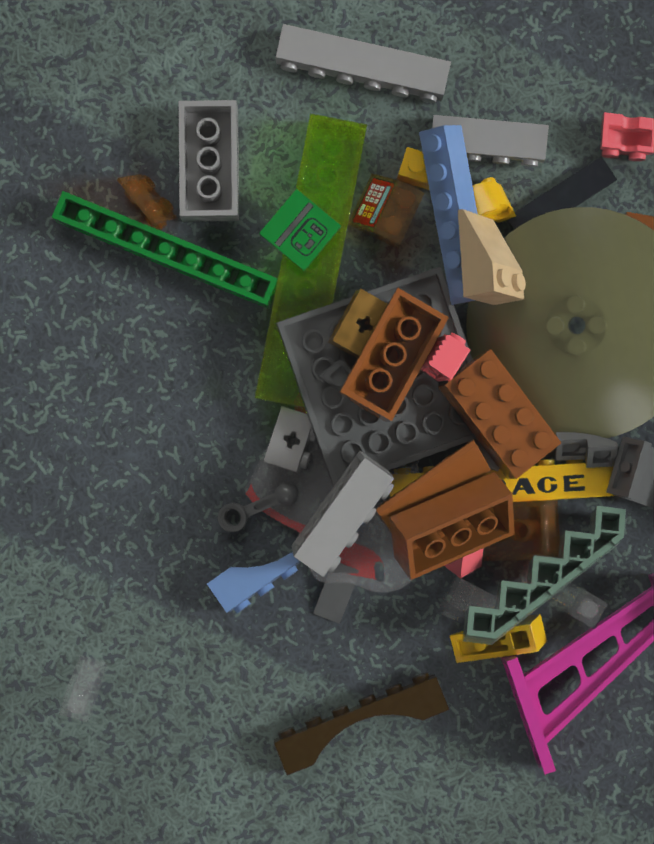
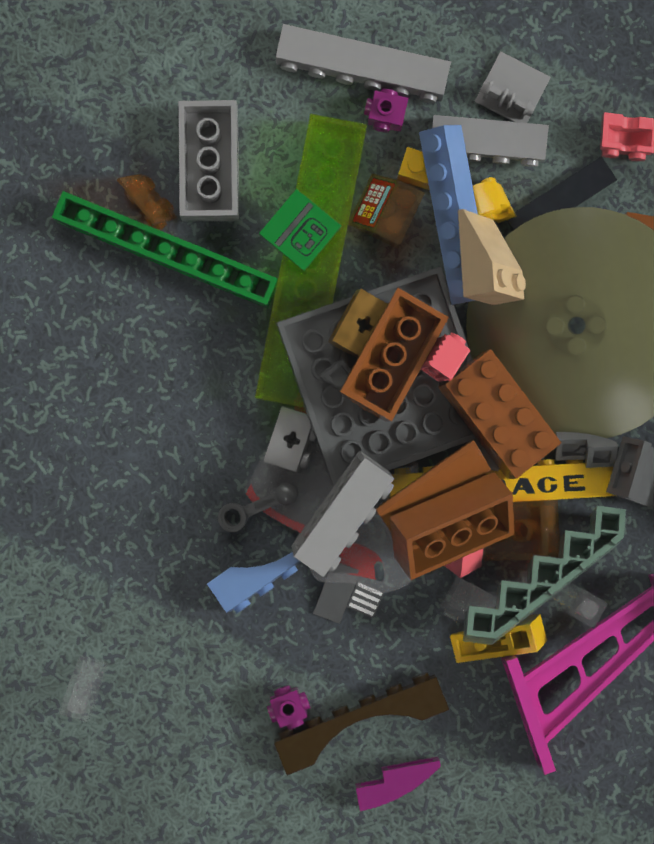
(287, 695): none -> magenta brick
(365, 601): none -> tile
(389, 120): none -> magenta brick
(396, 782): none -> magenta slope
(512, 89): none -> light grey hinge

